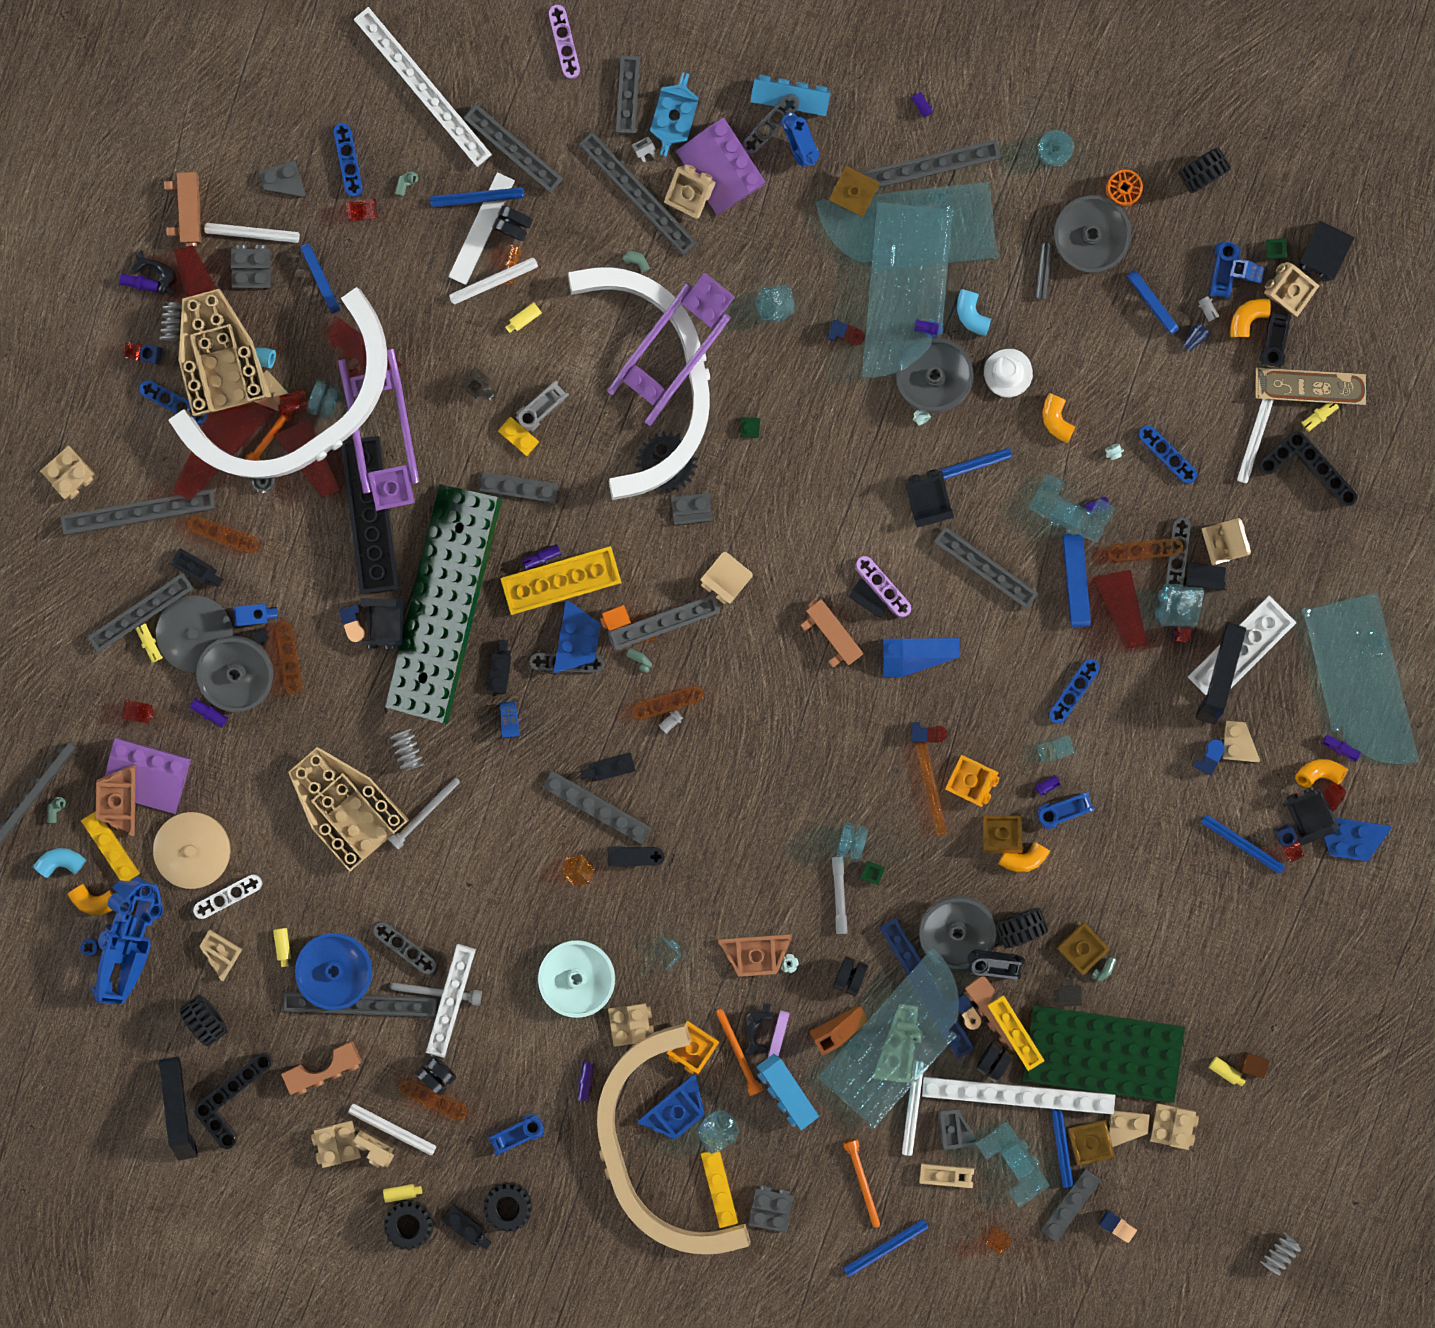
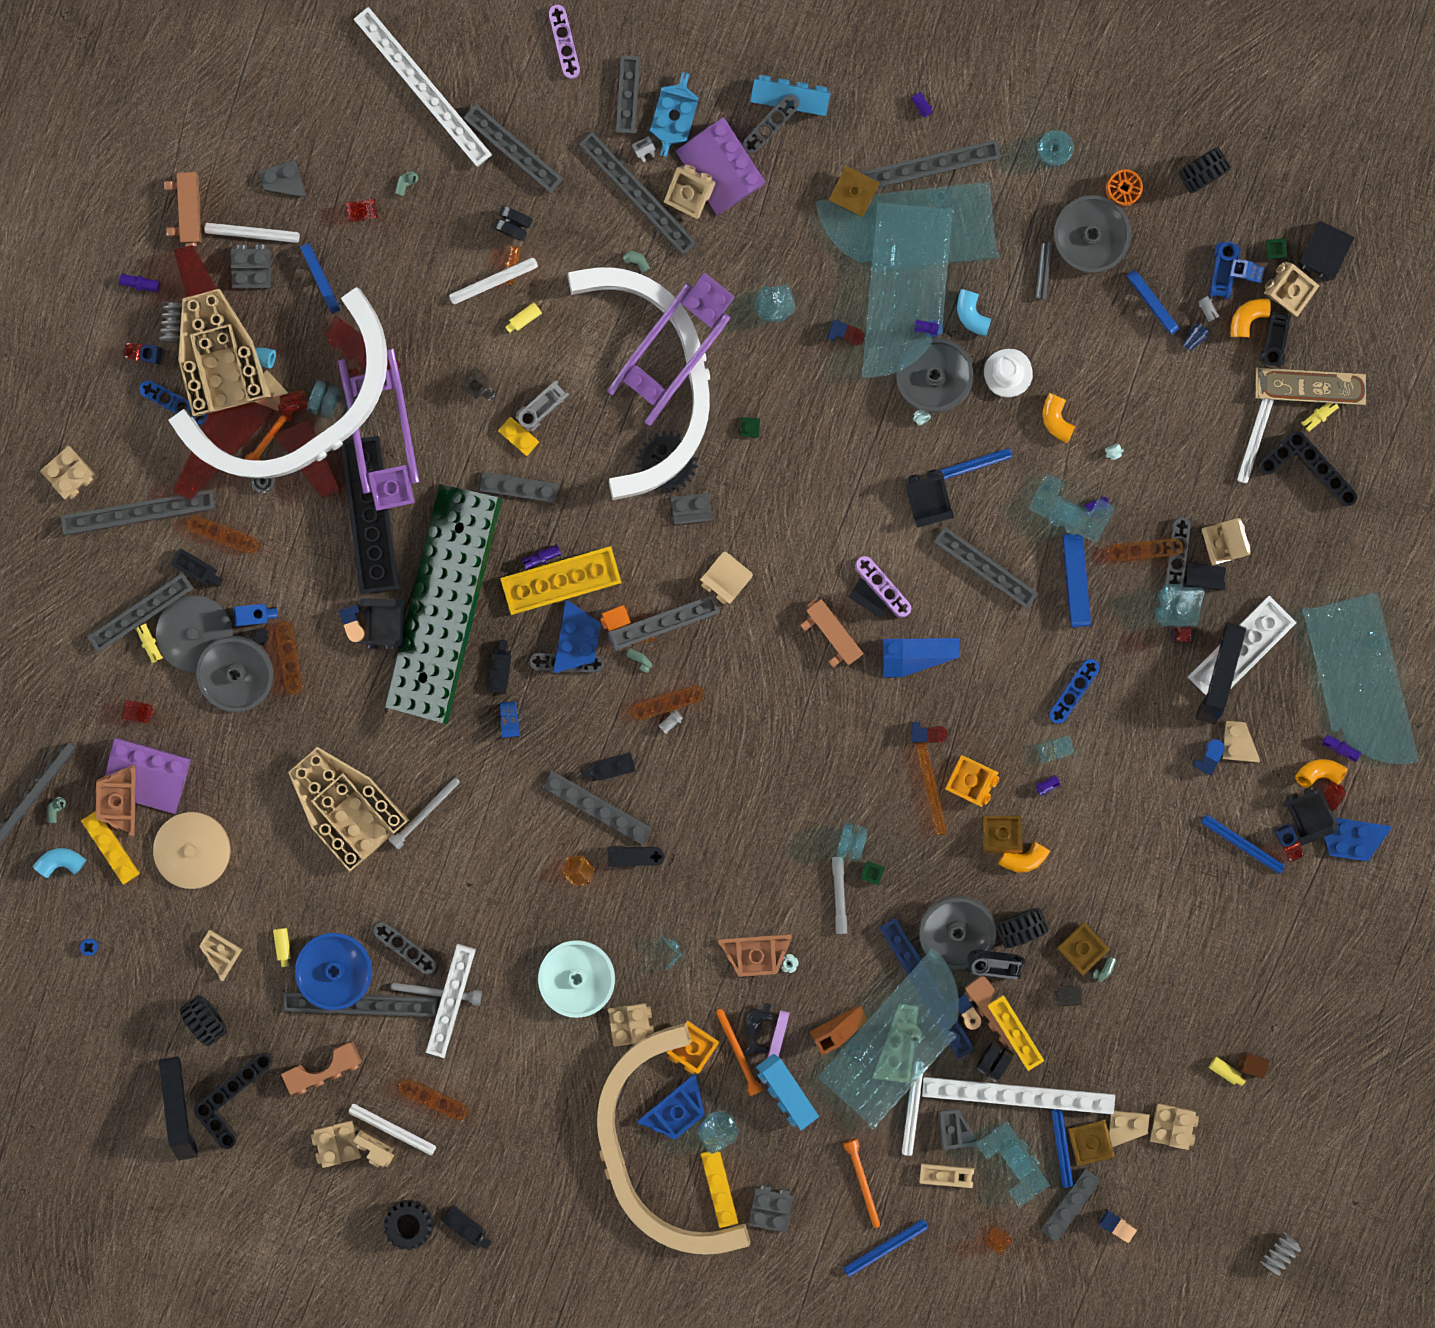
(88, 903): light orange cylinder -> none
(124, 939): blue piece -> none
(166, 274): black animal -> none
(208, 713): dark purple pin -> none
(226, 894): white beam -> none
(346, 160): blue beam -> none
(401, 1193): light yellow cylinder -> none
(406, 750): light grey piece -> none
(435, 1074): black wheel -> none
(477, 197): blue axle -> none
(479, 233): white tile -> none
(507, 1190): black tyre -> none
(516, 1134): blue piece -> none
(585, 1081): dark purple pin -> none
(800, 139): blue piece -> none
(850, 976): black wheel -> none
(1065, 810): blue piece -> none
(1105, 1053): dark green plate -> none
(1121, 602): clear red wedge -> none
(1170, 451): blue beam -> none

